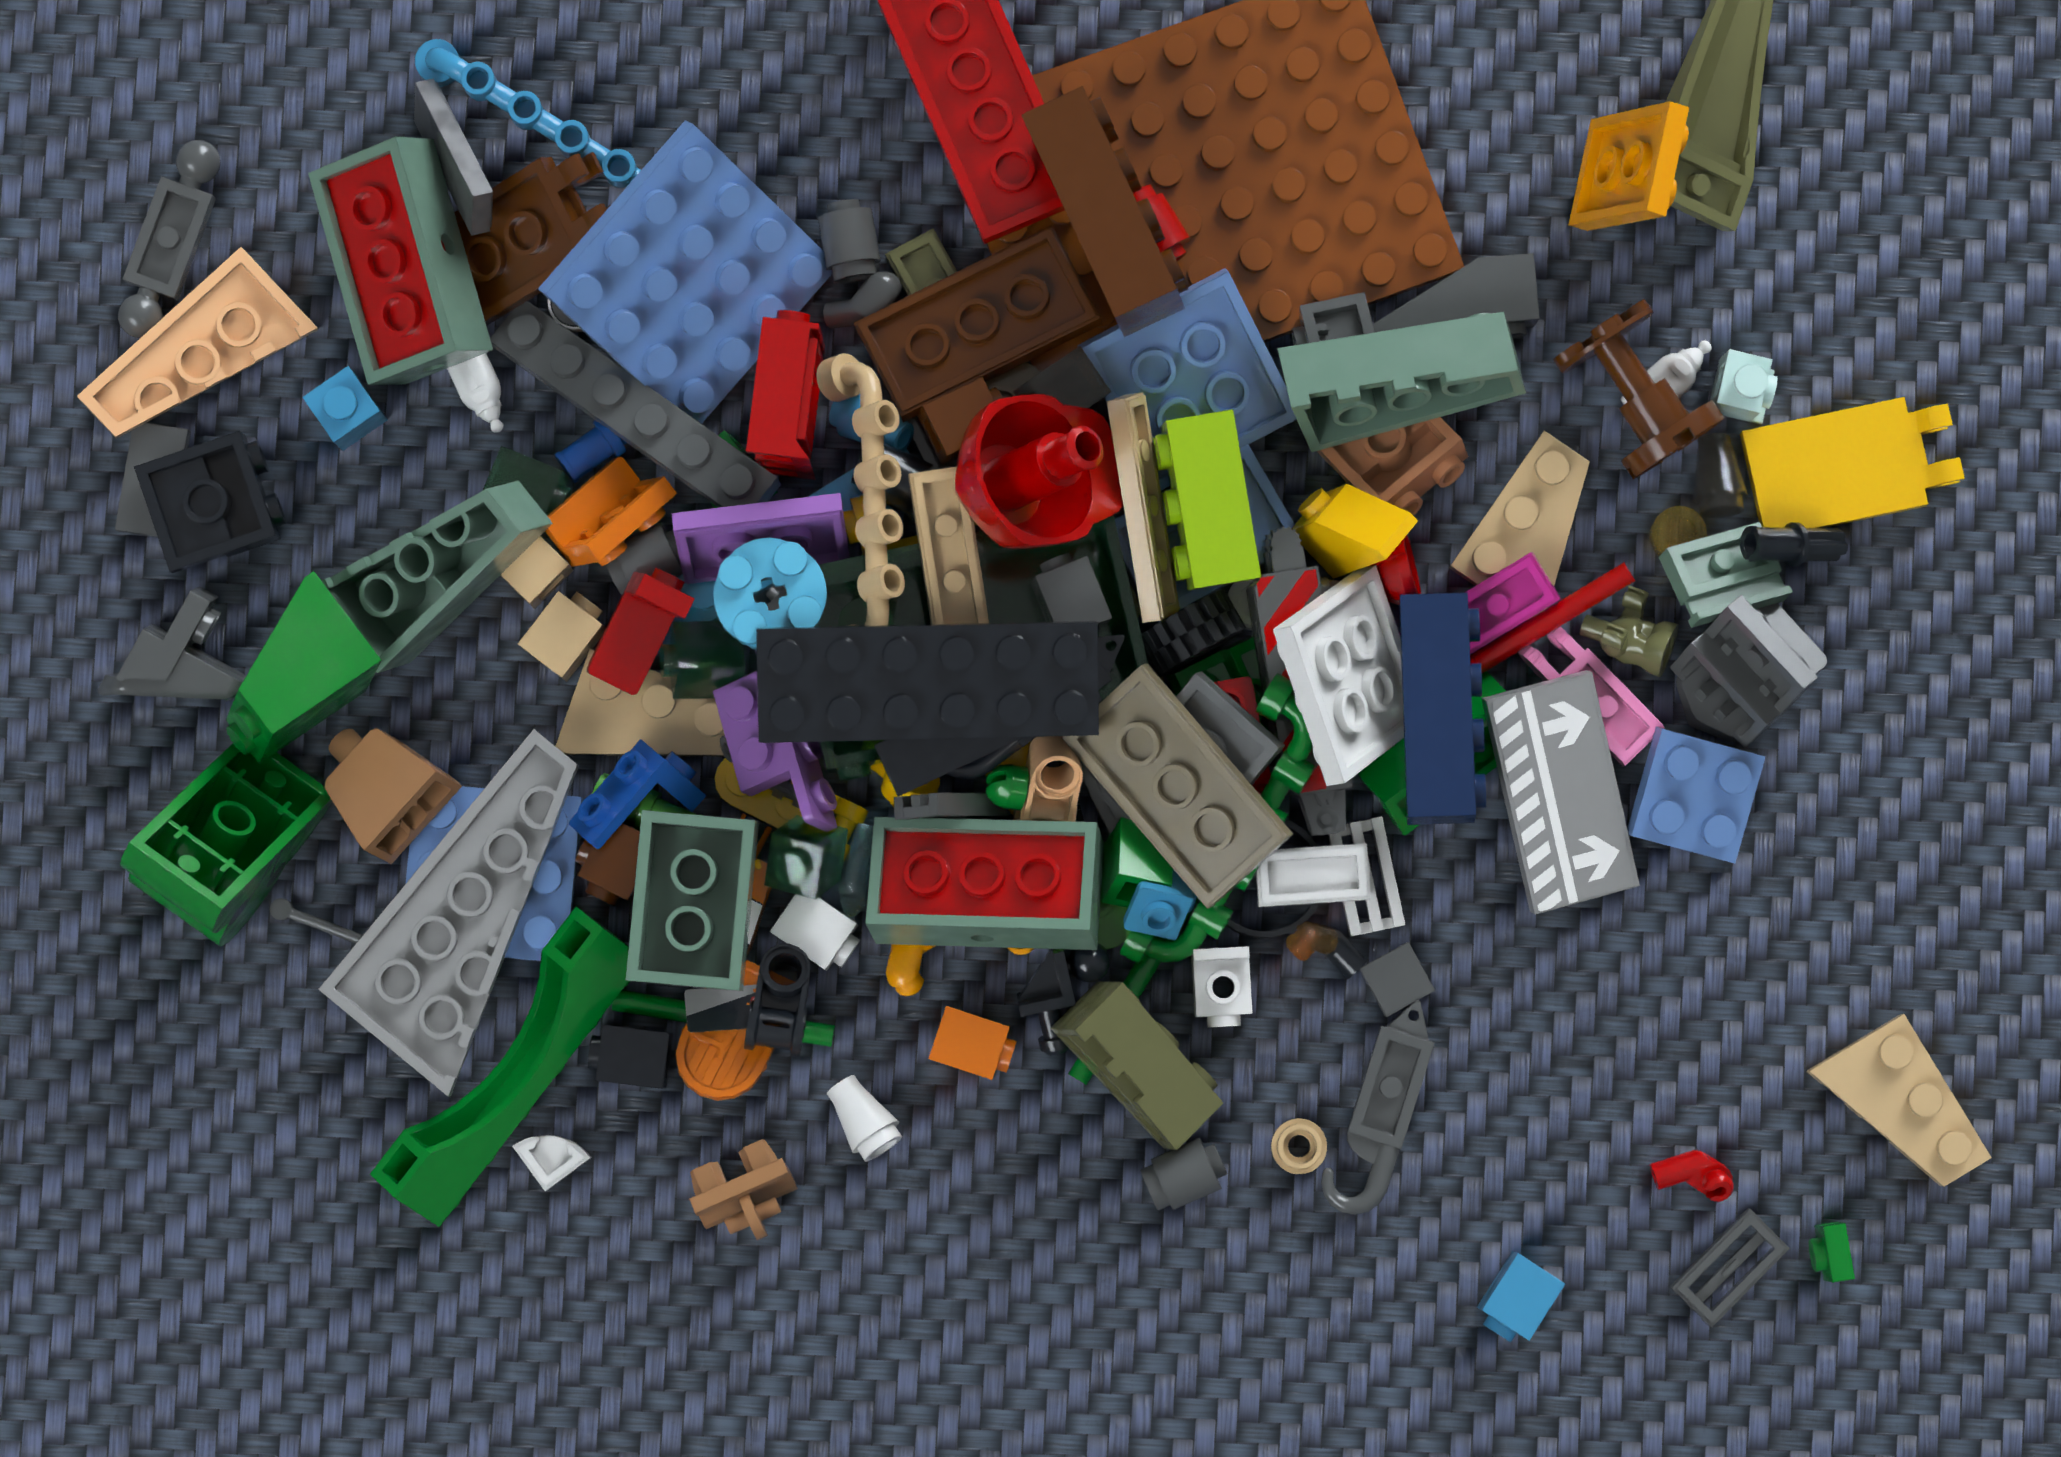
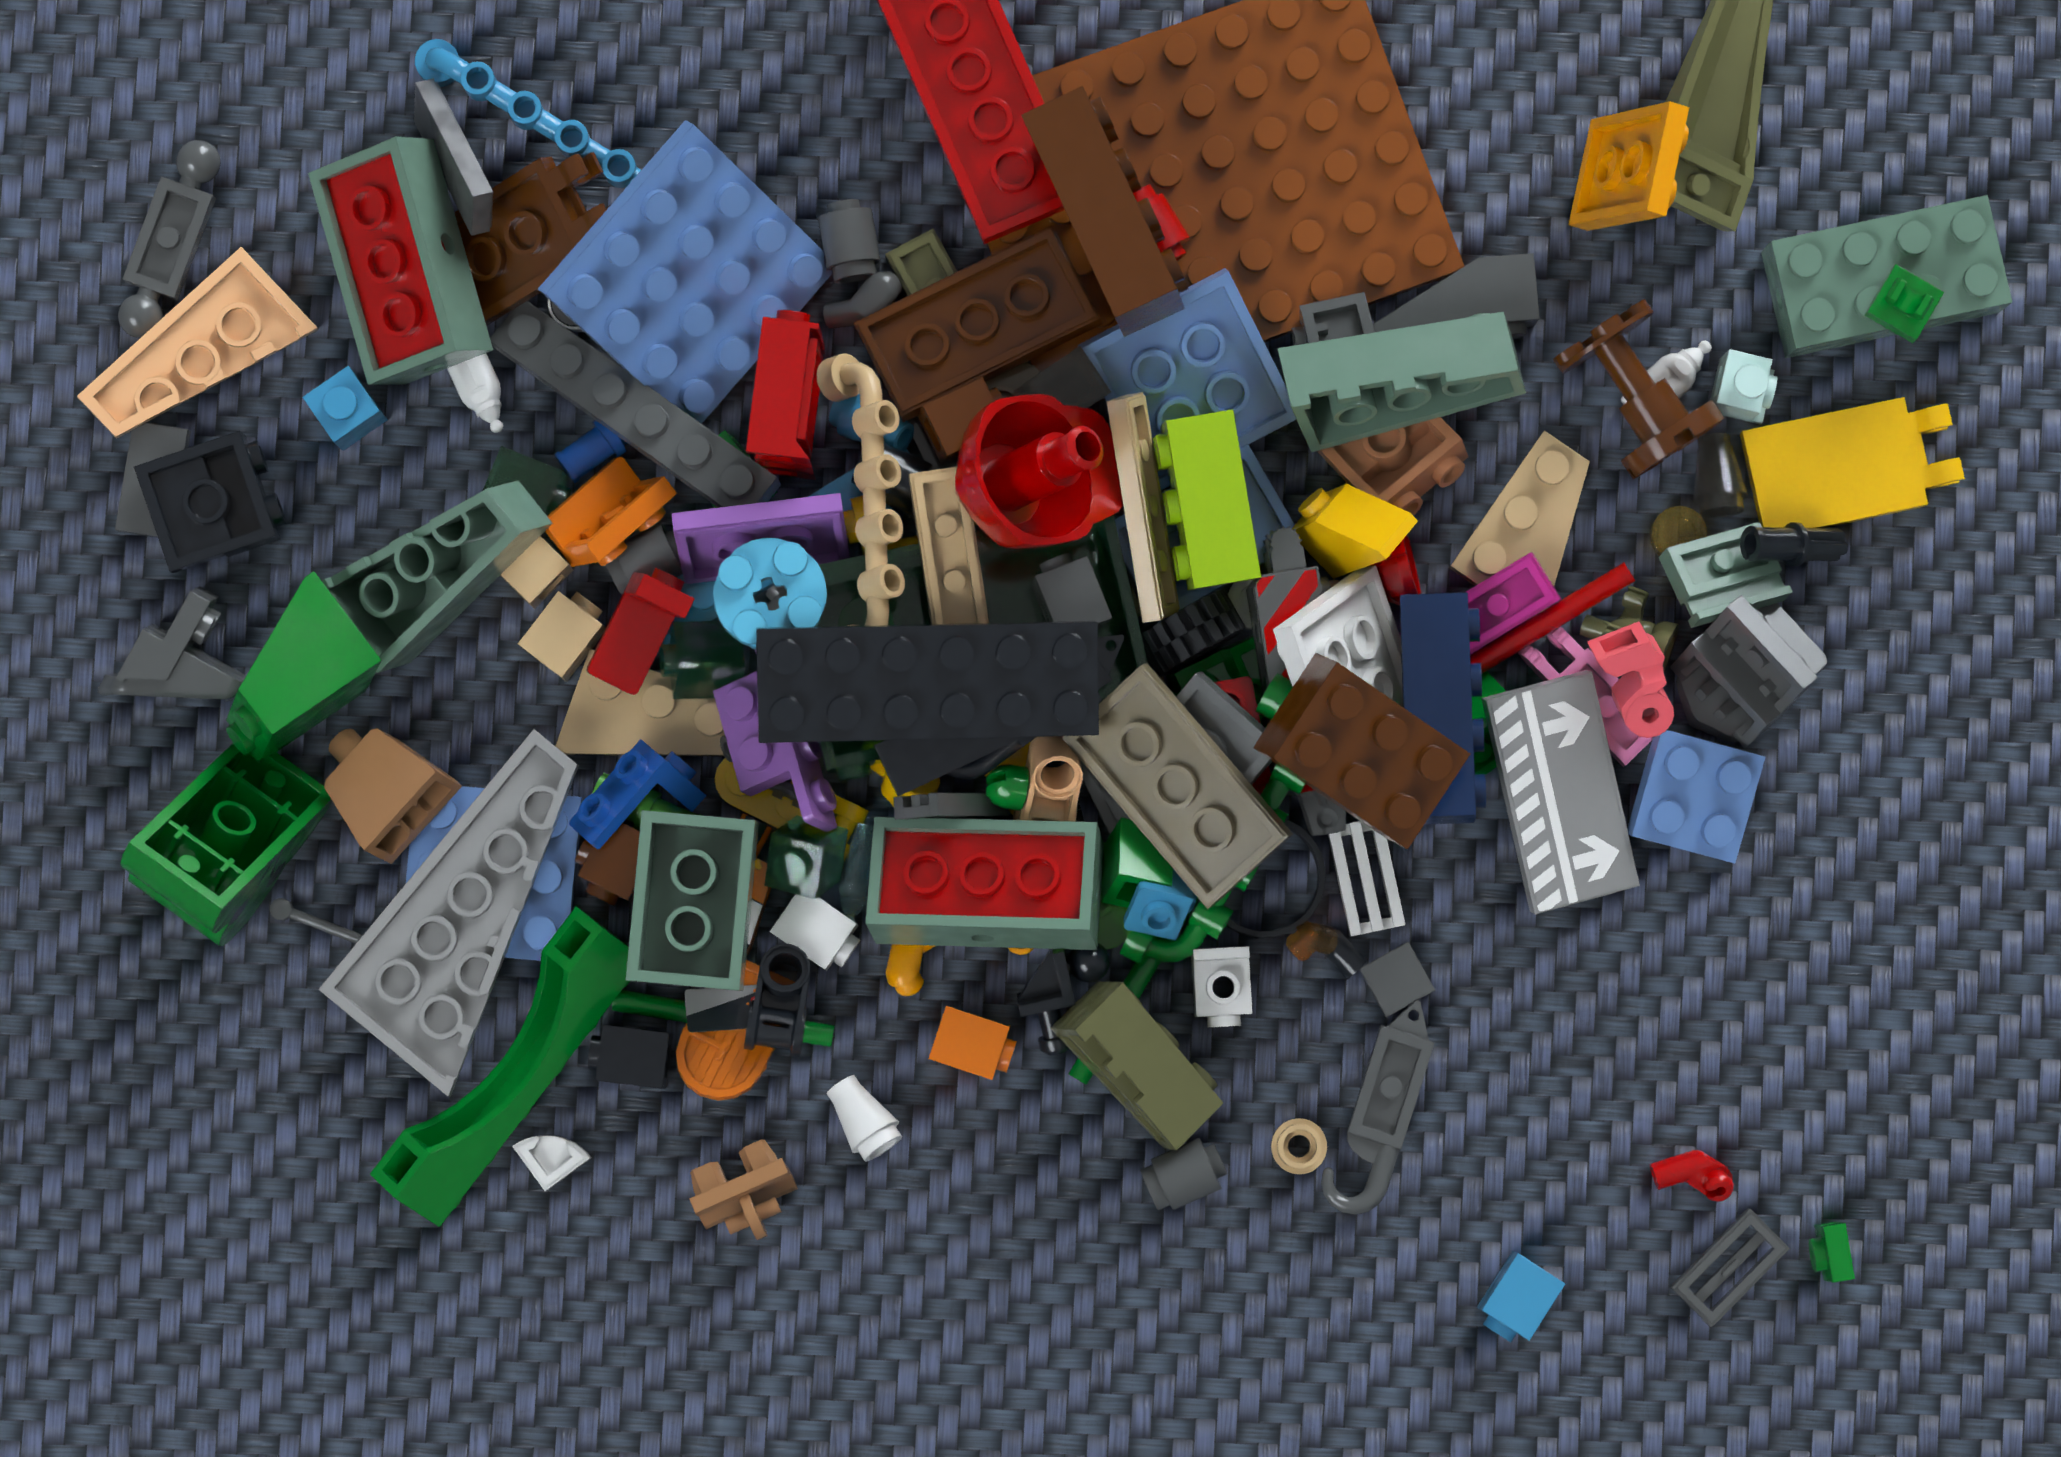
(1314, 875): white tile -> none
(1361, 750): none -> reddish brown brick
(1640, 690): none -> coral leg
(1831, 275): none -> sand green brick
(1904, 303): none -> green tile
(1905, 1098): tan wing -> none

